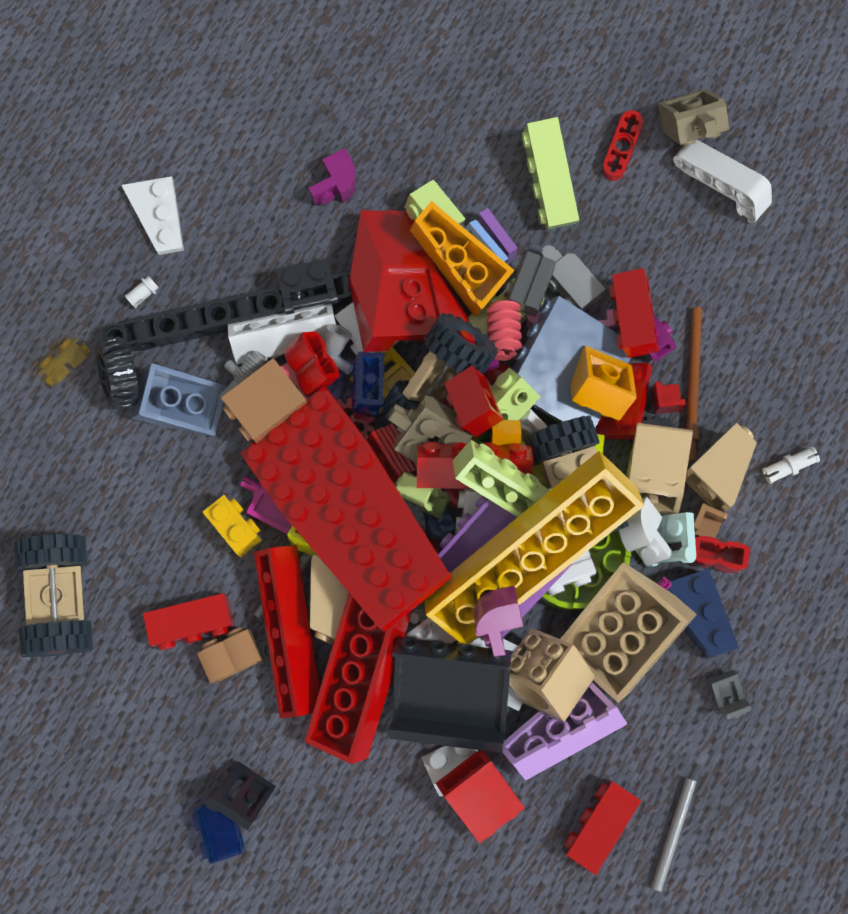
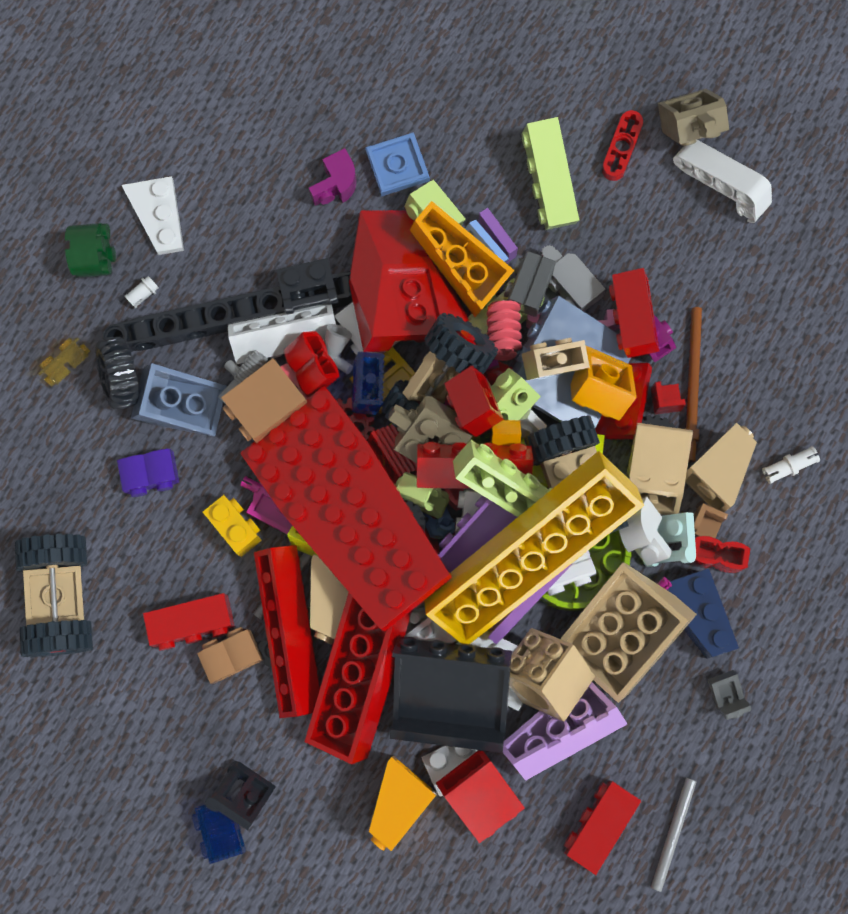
(89, 250): none -> dark green brick
(147, 472): none -> dark purple brick
(397, 164): none -> medium blue plate
(399, 804): none -> light orange slope
(496, 613): brick -> none
(555, 360): none -> tan brick

